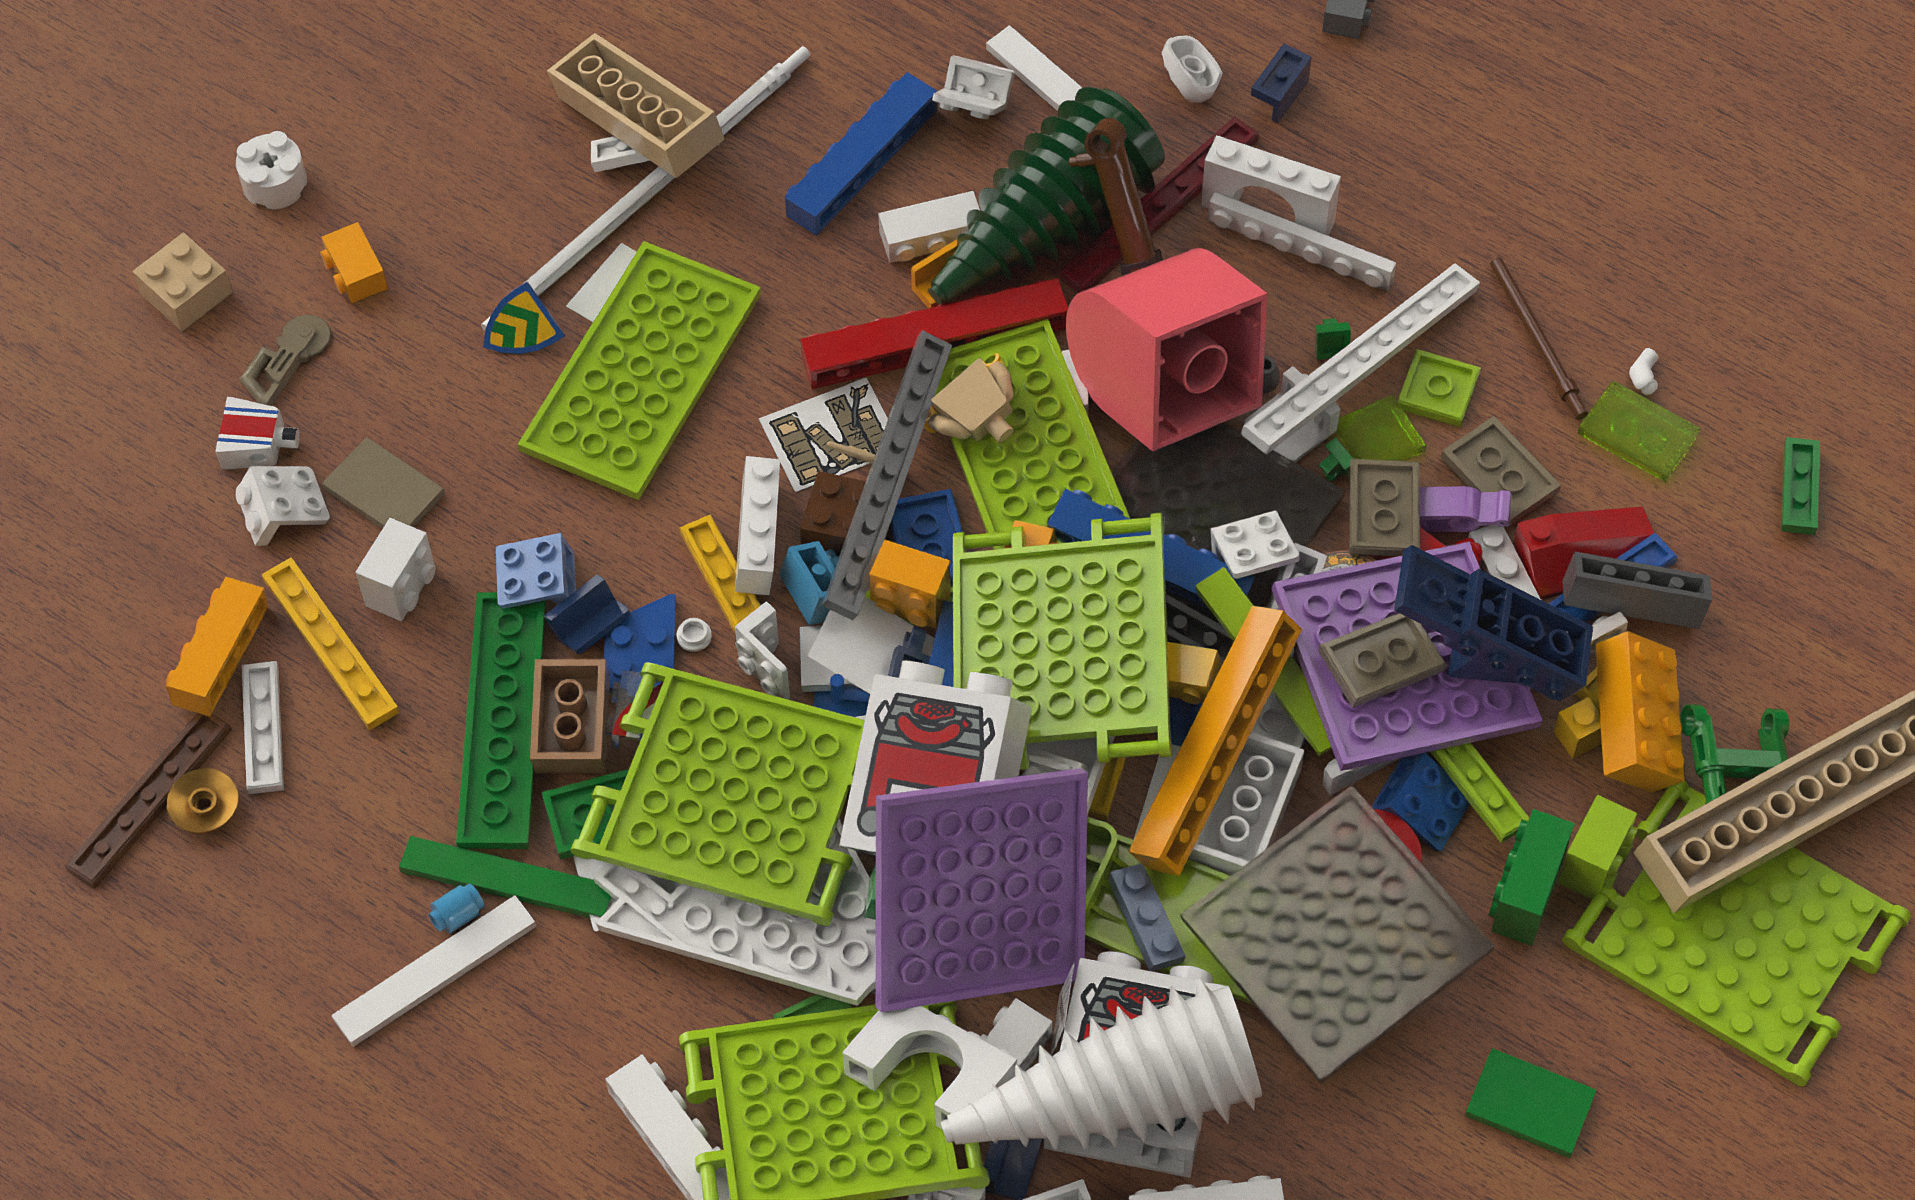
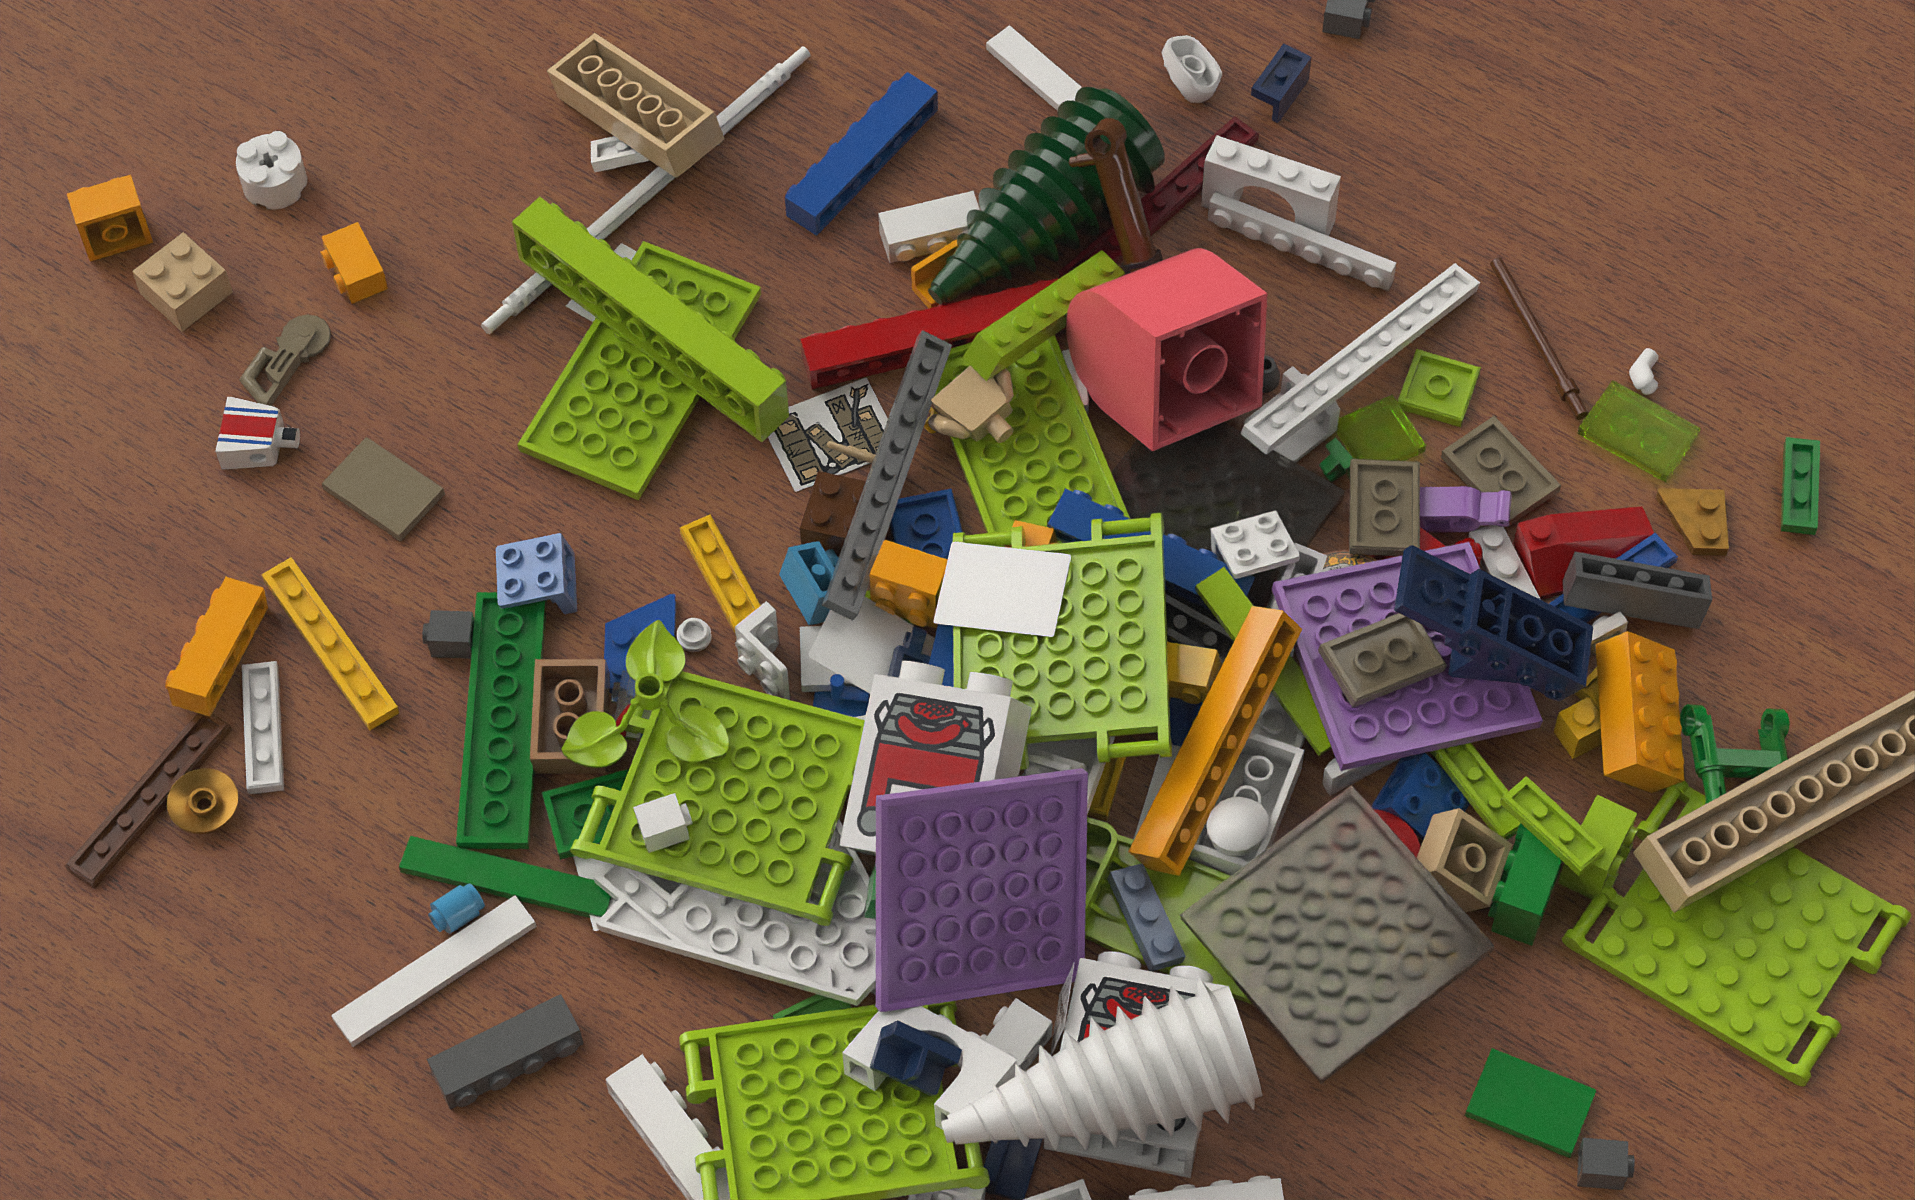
(109, 217): none -> light orange brick
(279, 497): white bracket -> none
(396, 569): white brick -> none
(449, 634): none -> dark grey brick
(505, 1052): none -> dark grey brick
(521, 324): shield -> none
(586, 615): dark blue panel -> none
(650, 661): none -> lime plant
(652, 318): none -> lime brick
(663, 822): none -> white brick
(757, 525): white brick -> none
(913, 1057): none -> dark blue panel
(975, 87): white bracket -> none
(1002, 589): none -> white sticker
(1036, 318): none -> lime brick
(1237, 826): none -> white hat
(1331, 338): green tile -> none
(1464, 858): none -> tan brick
(1552, 826): none -> lime tile
(1604, 1164): none -> dark grey brick
(1699, 518): none -> pearl gold wing

